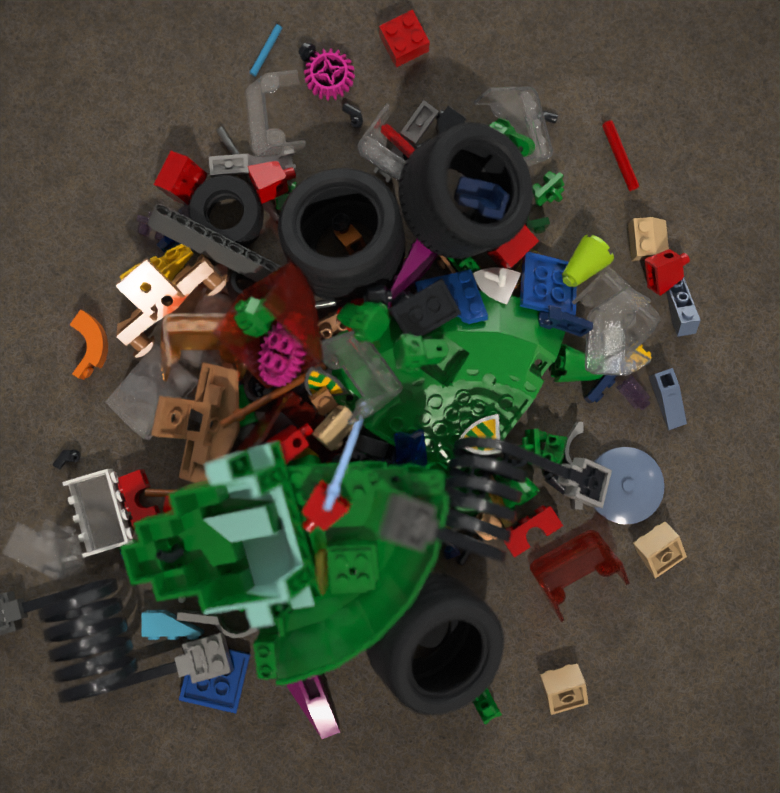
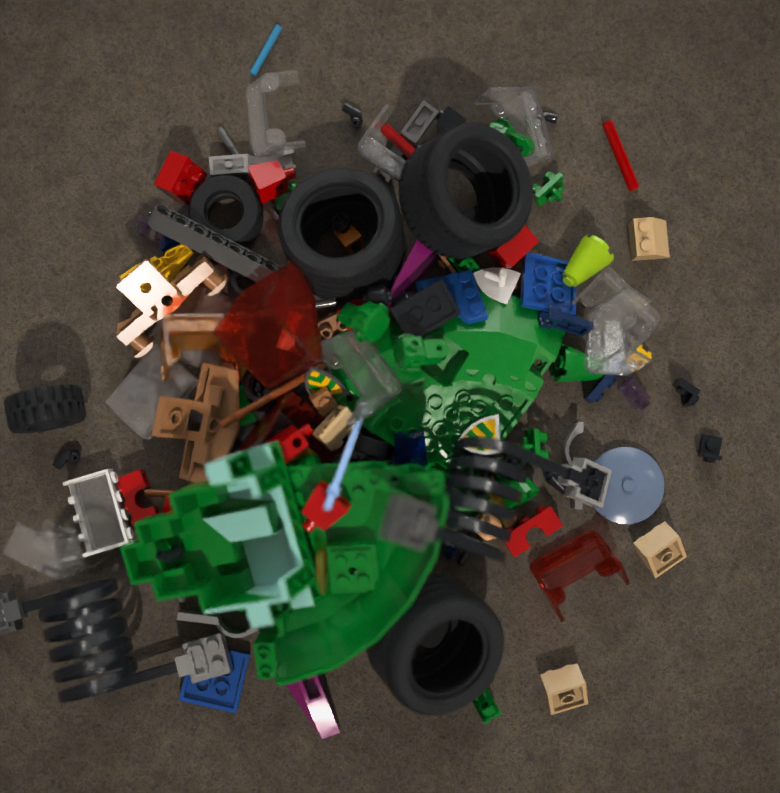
(44, 408): none -> black tyre
(96, 344): orange arch -> none
(165, 624): medium azure slope -> none
(253, 317): green piece -> none
(276, 367): dark pink gear -> none
(306, 51): black plate -> none
(344, 70): dark pink gear -> none
(404, 38): red brick -> none
(481, 195): dark blue panel -> none
(538, 225): dark green bracket -> none
(555, 448): green hips -> none
(665, 270): red torso -> none
(669, 398): sand blue slope -> none
(682, 309): sand blue slope -> none
(685, 388): none -> black bracket
(710, 448): none -> black bracket

